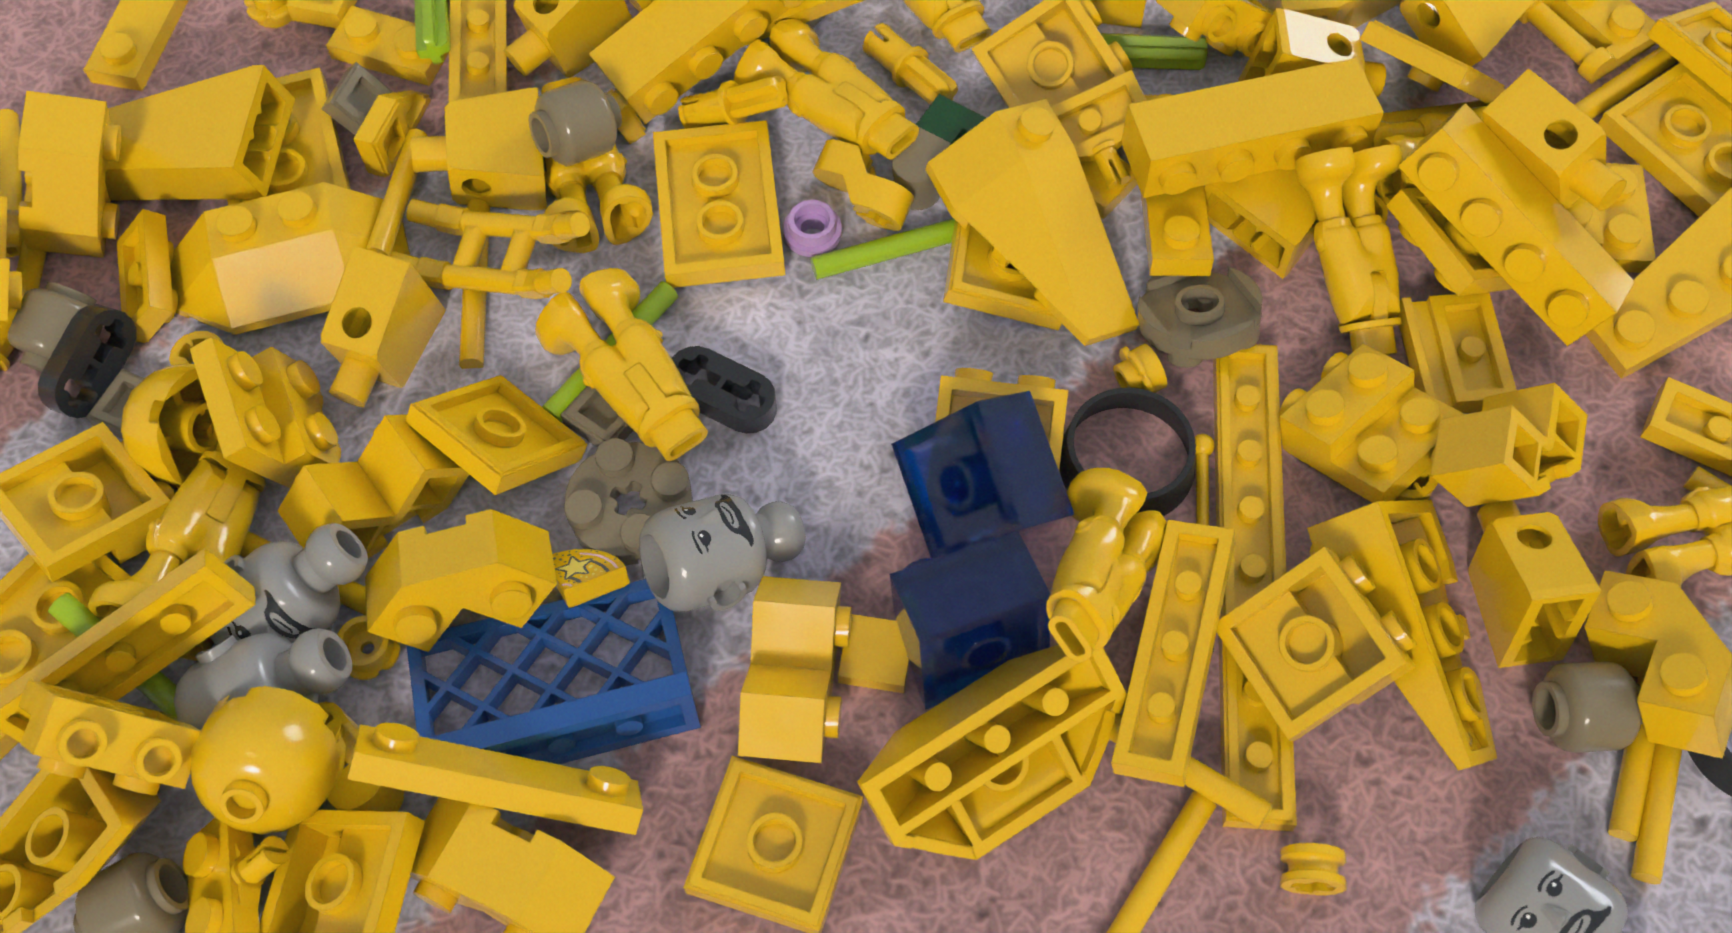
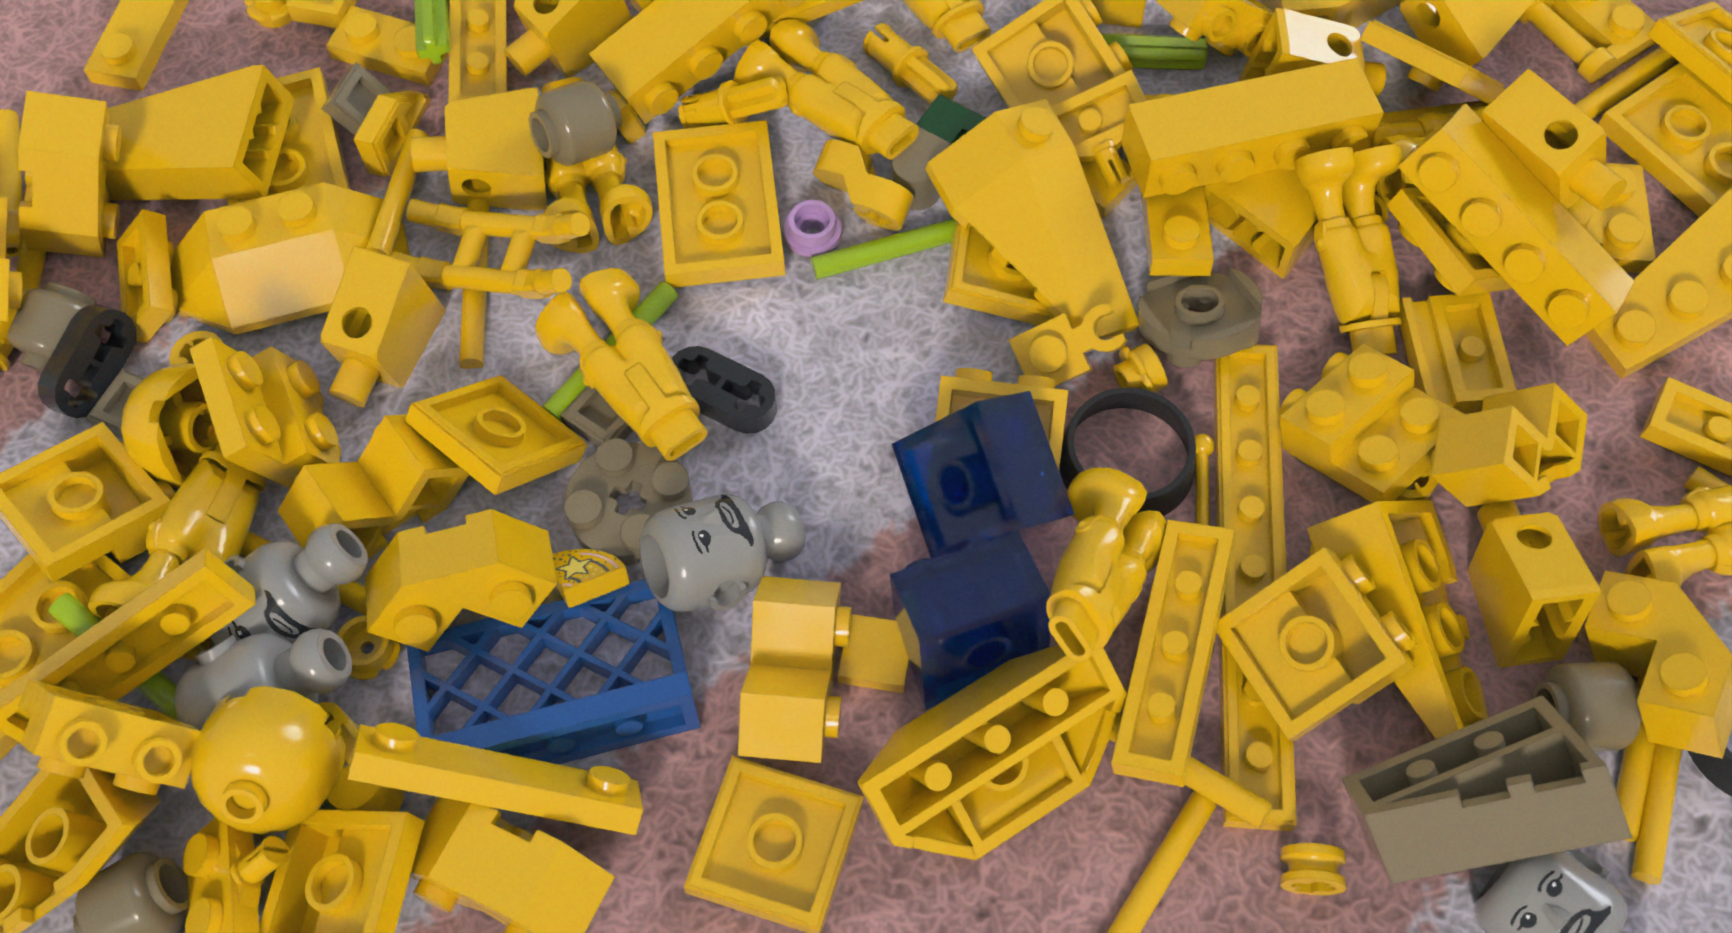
(1060, 350): none -> yellow plate
(1487, 796): none -> dark tan wedge

